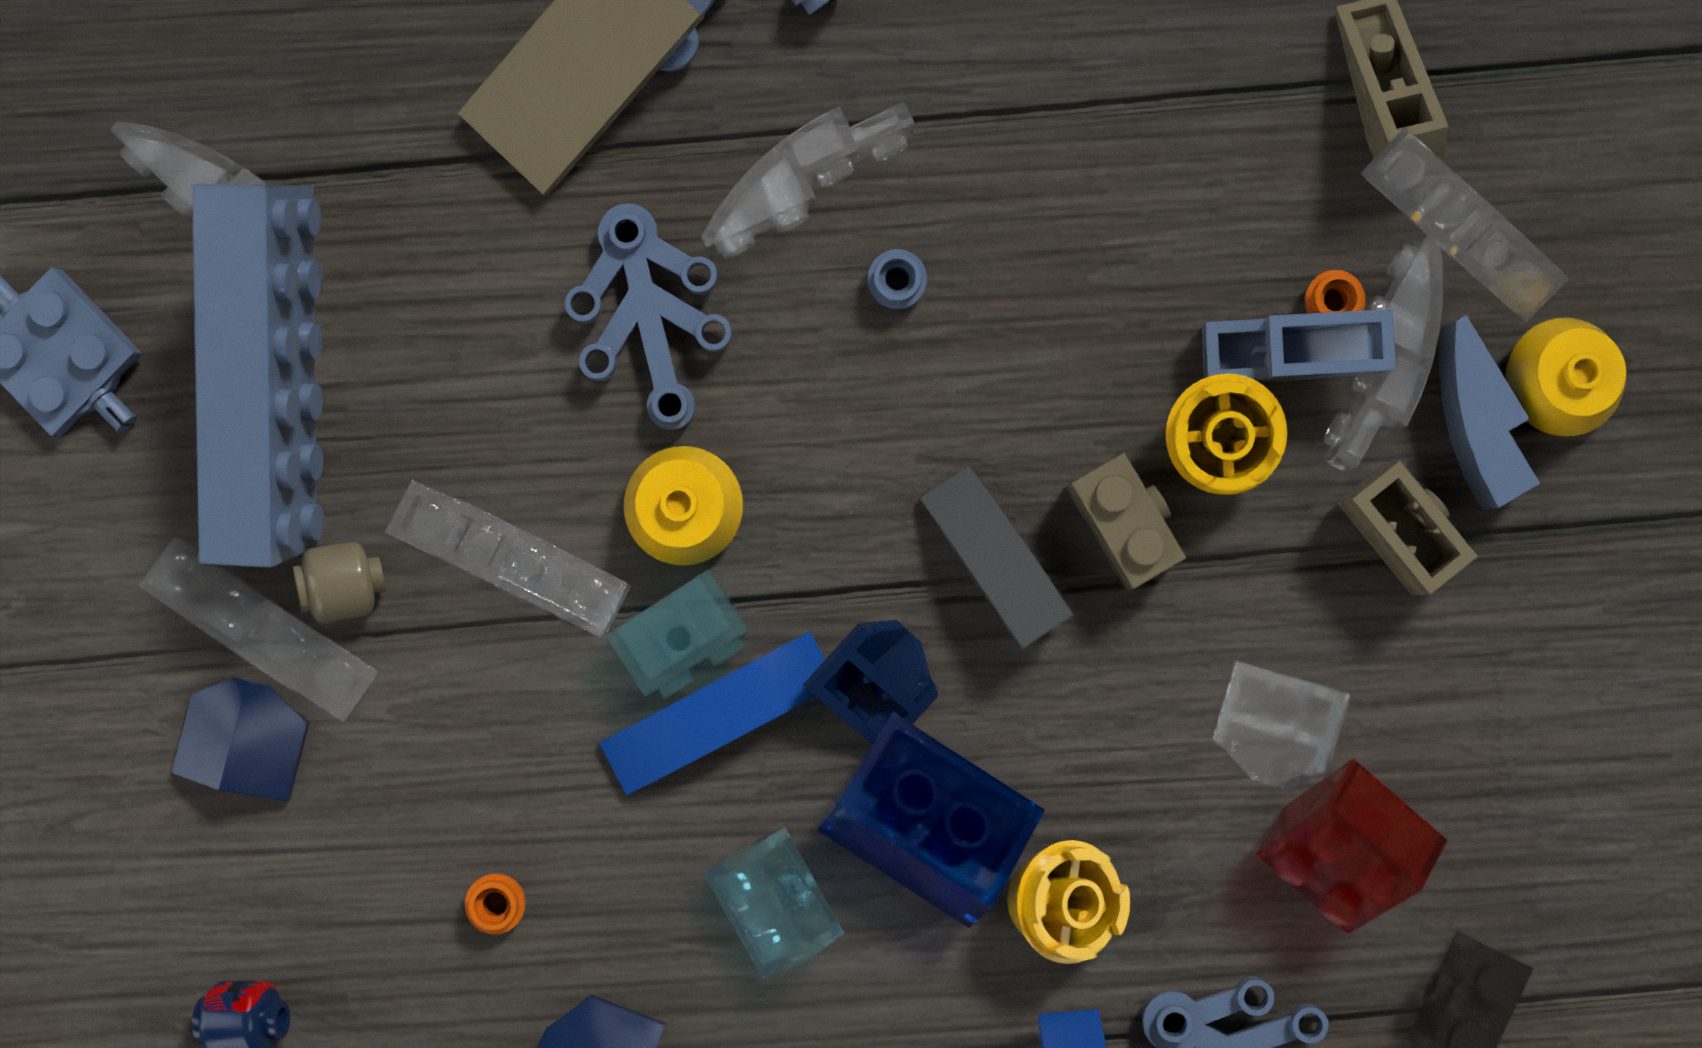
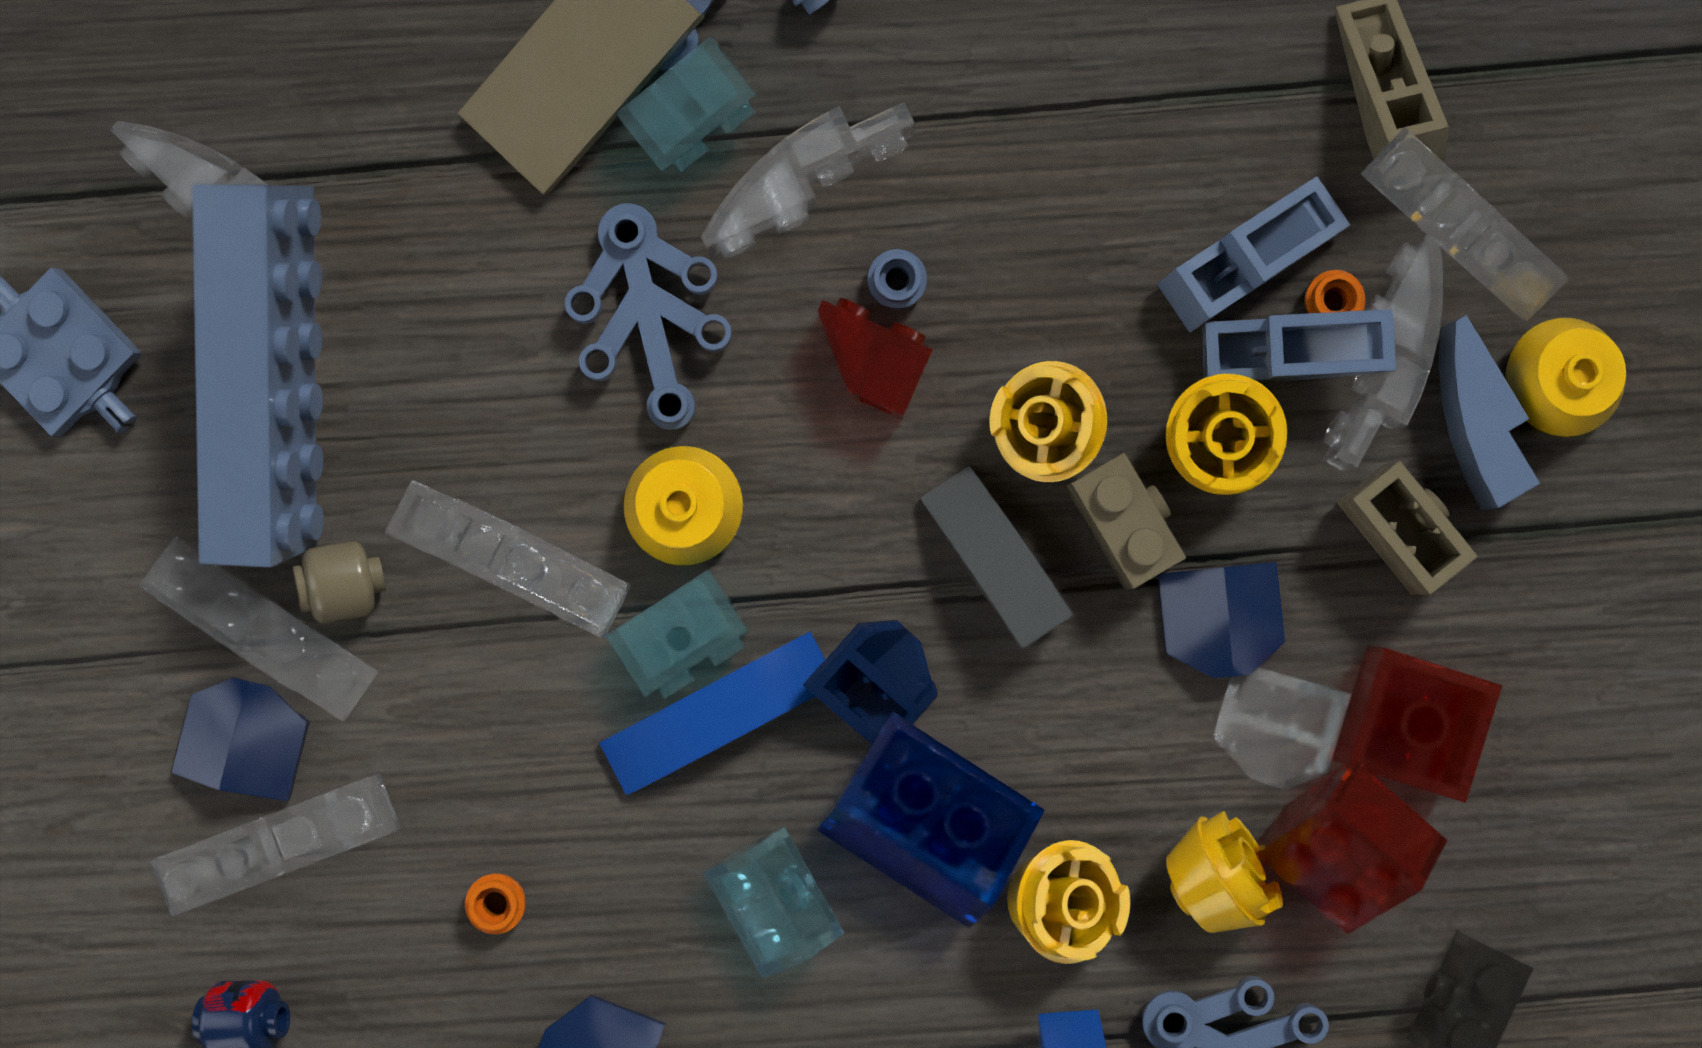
(275, 844): none -> clear slope
(689, 105): none -> clear light blue brick
(874, 362): none -> clear red slope
(1049, 421): none -> yellow cone
(1220, 876): none -> yellow cone
(1222, 617): none -> dark blue slope
(1253, 254): none -> sand blue slope
(1417, 722): none -> clear red brick

